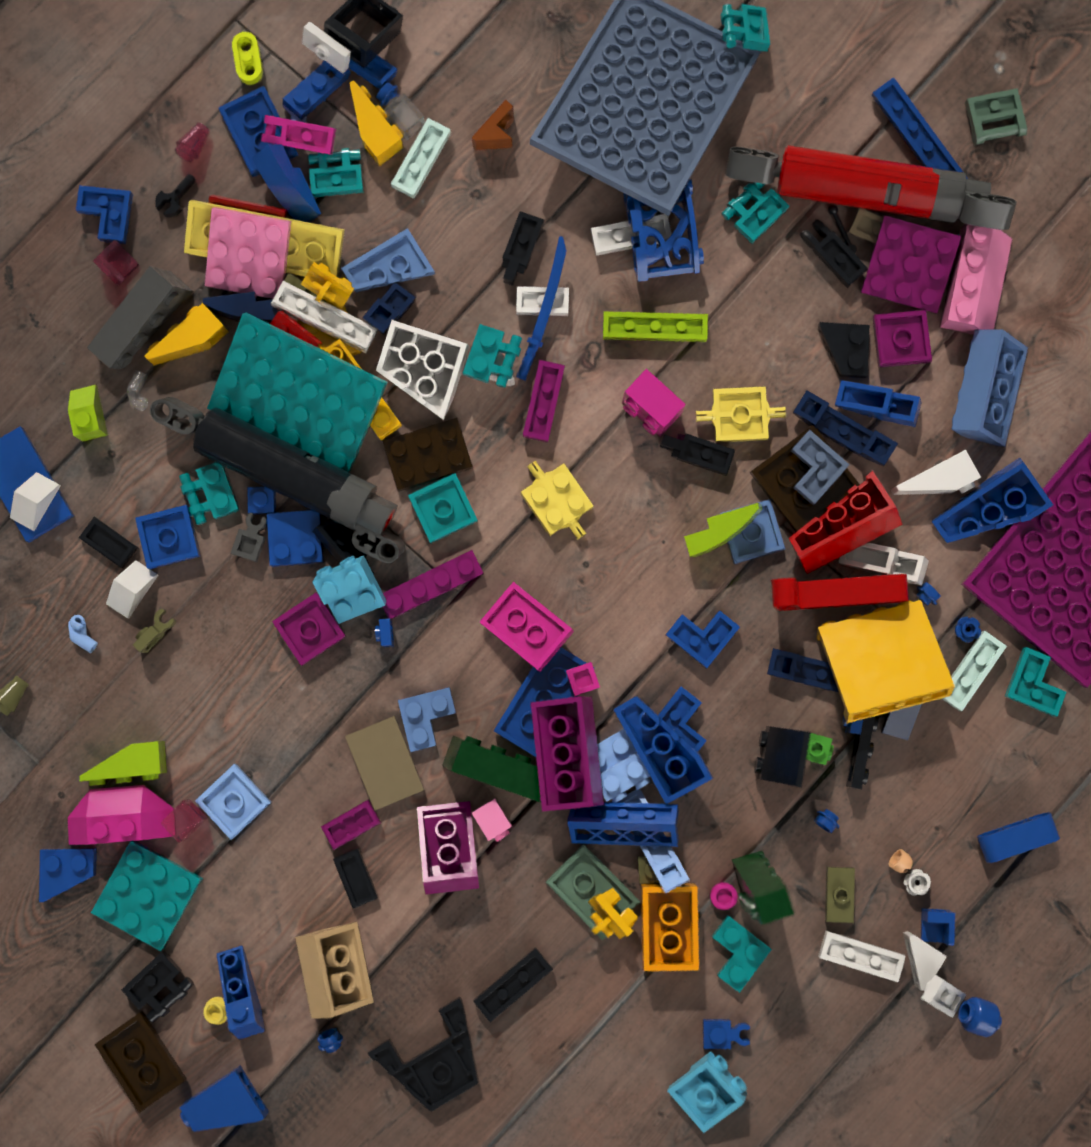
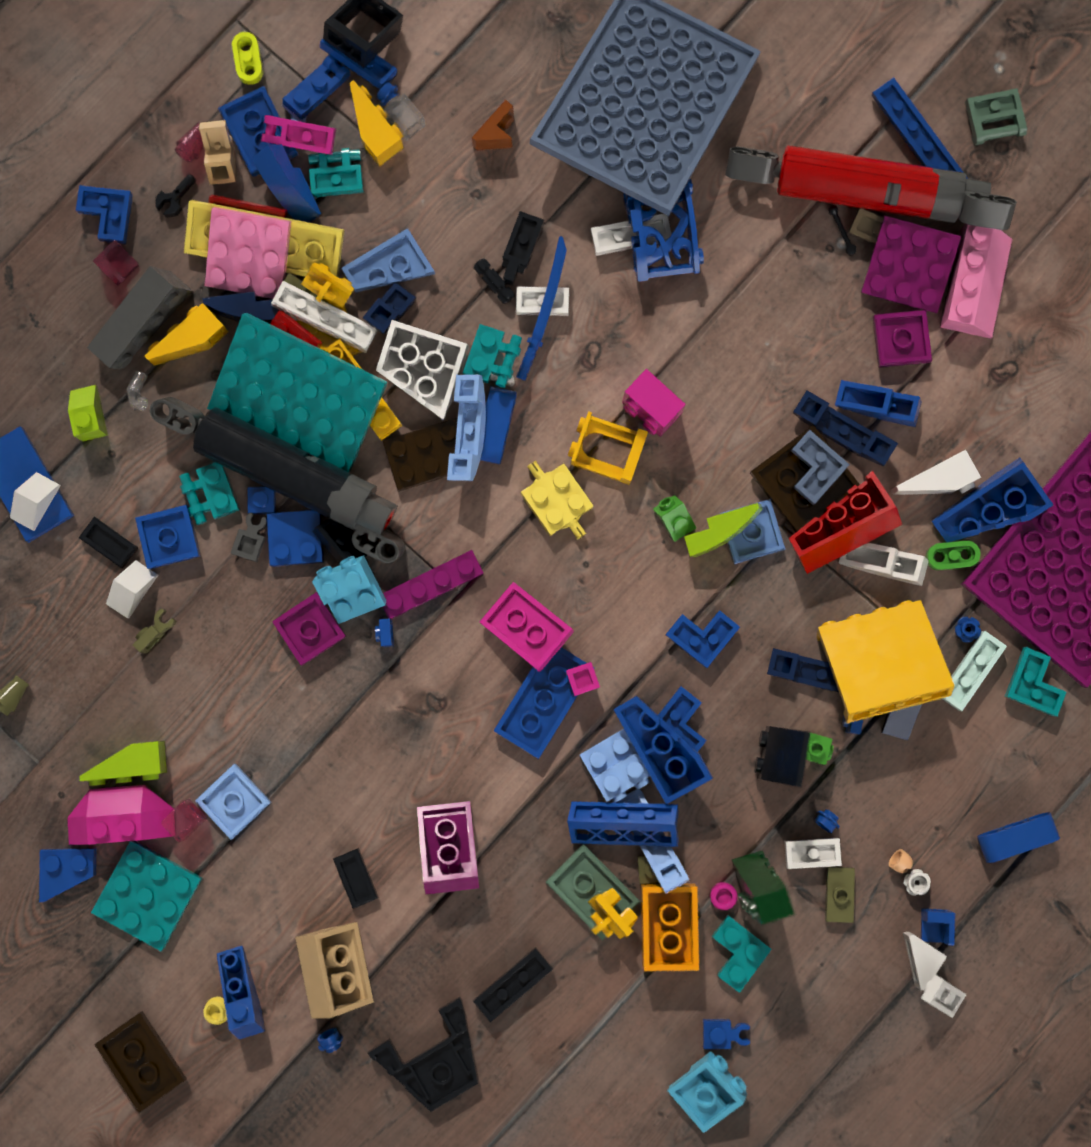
(78, 634): light blue arm -> none
(152, 980): black plate -> none
(219, 152): none -> tan brick
(224, 1103): blue slope -> none
(326, 47): white plate -> none
(351, 824): magenta plate -> none
(384, 763): dark tan tile -> none
(419, 712): medium blue plate -> none
(421, 158): light aqua plate -> none
(443, 508): teal plate -> none
(470, 428): none -> light blue slope
(492, 820): bright pink brick -> none
(493, 767): dark green wedge -> none
(494, 281): none -> black axle
(498, 418): none -> blue beam
(543, 401): magenta plate -> none
(567, 753): magenta slope -> none
(596, 425): none -> yellow panel
(655, 326): lime plate -> none
(674, 517): none -> bright green bracket
(699, 452): black hinge -> none
(740, 414): light yellow plate -> none
(752, 29): teal plate -> none
(760, 216): teal plate -> none
(812, 853): none -> white plate
(835, 254): black hinge -> none
(841, 592): red beam -> none
(848, 347): black wing -> none
(861, 751): black plate -> none
(861, 956): white plate -> none
(927, 594): blue plate -> none
(952, 555): none -> bright green plate
(980, 1016): blue head -> none
(989, 387): medium blue slope -> none

